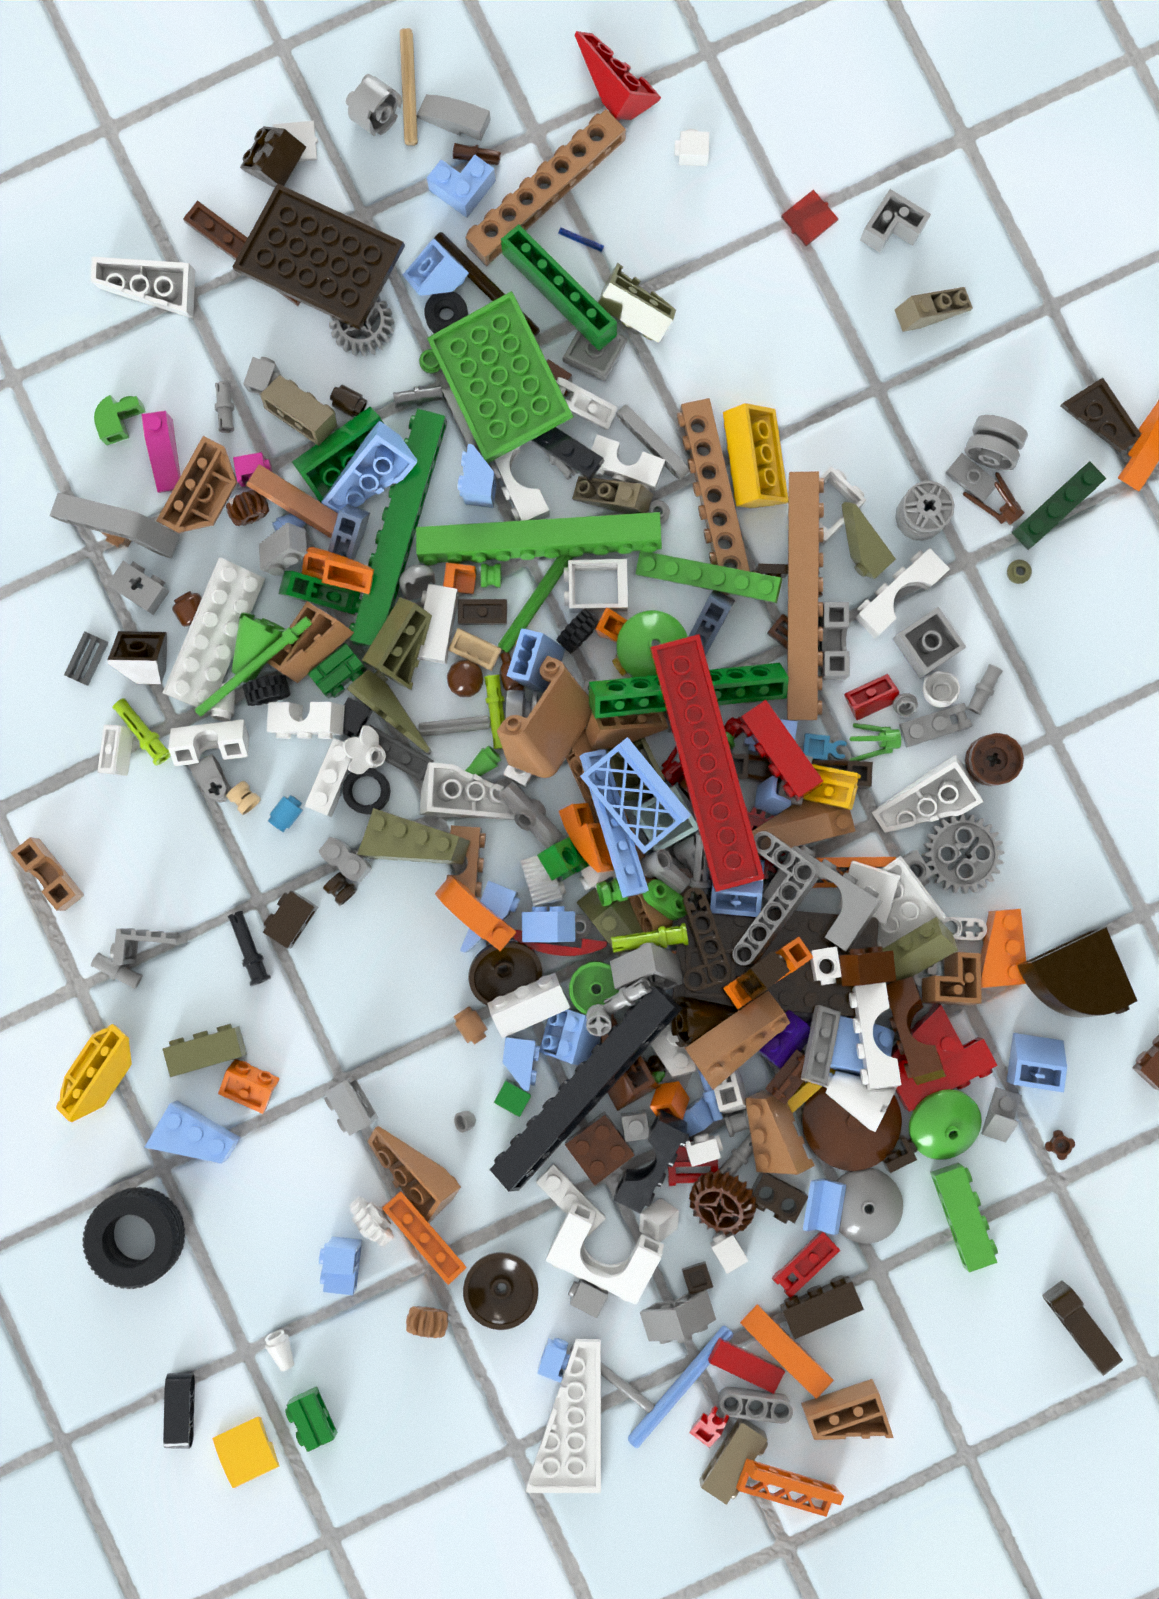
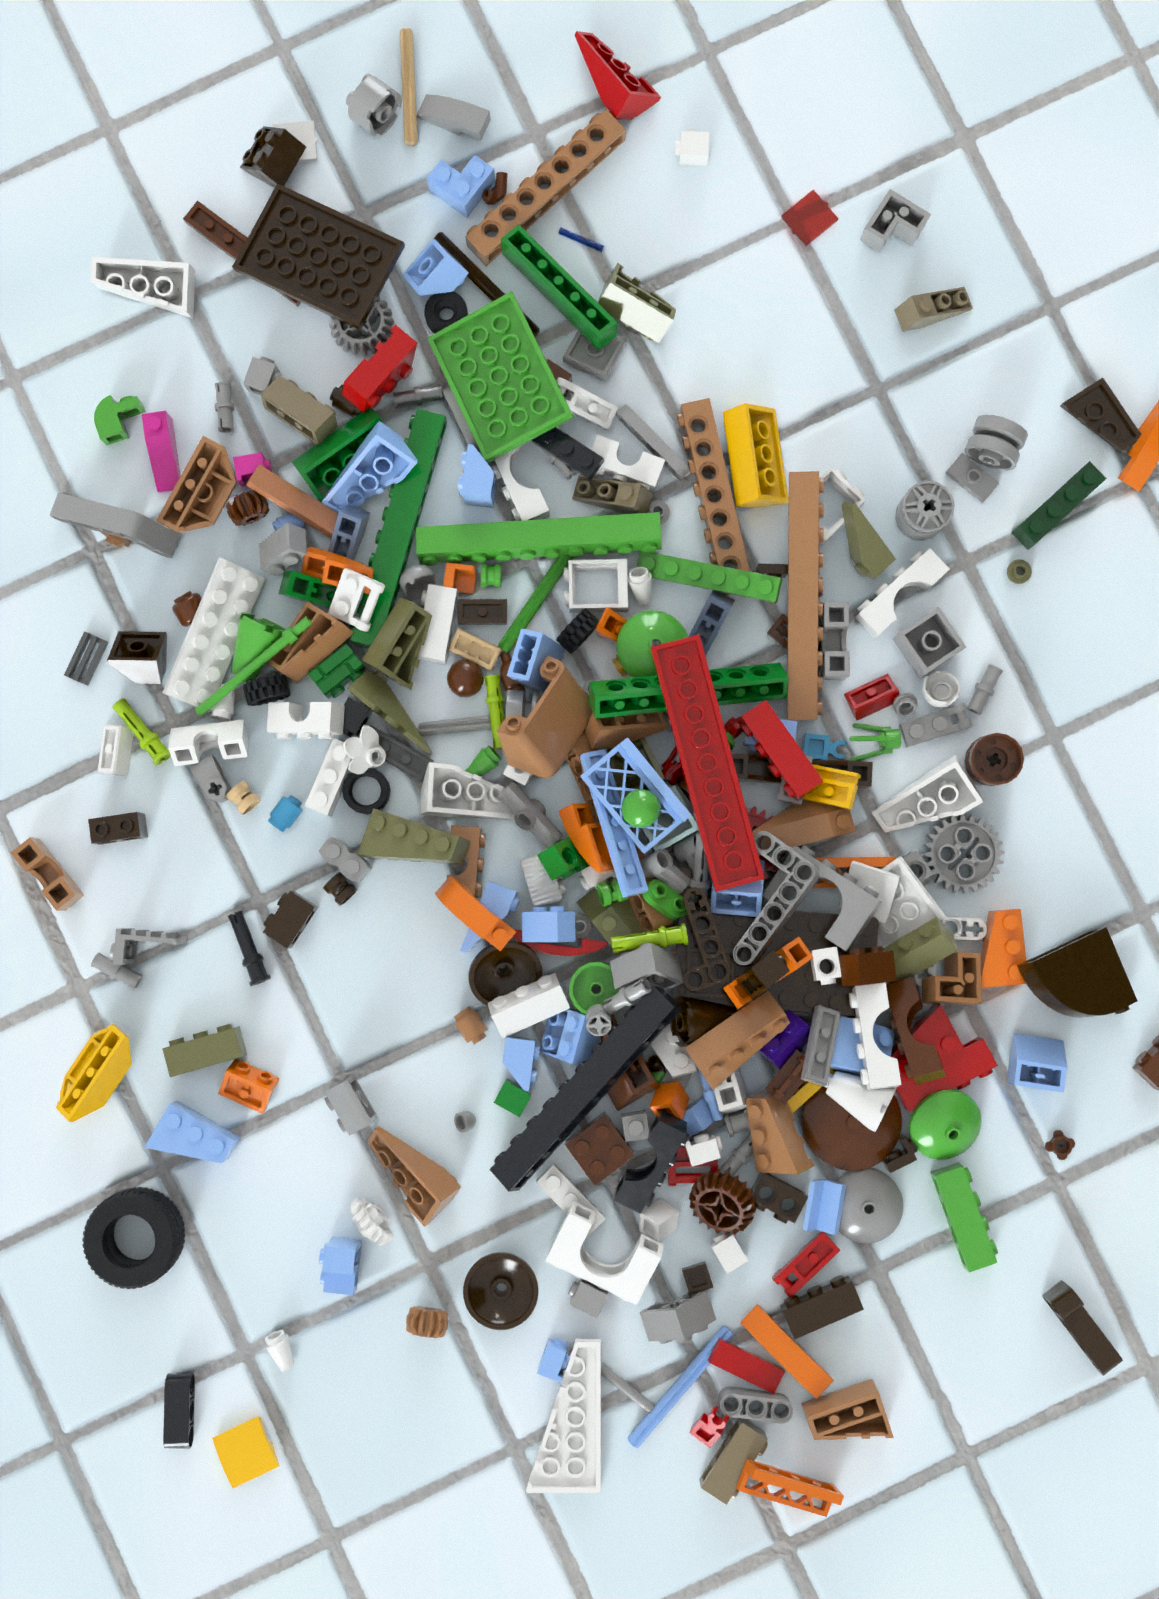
(118, 828): none -> dark brown brick
(125, 582): light grey brick -> none
(311, 1419): green brick -> none
(349, 596): none -> white plate
(382, 371): none -> red wedge
(424, 1237): orange fence -> none
(429, 362): bright green plate -> none
(465, 152): reddish brown axle -> none
(498, 192): none -> reddish brown arm
(640, 583): none -> white cone
(641, 808): none -> bright green hair
(768, 798): light blue panel -> none
(1001, 1115): light grey slope -> none
(1010, 510): reddish brown plant -> none

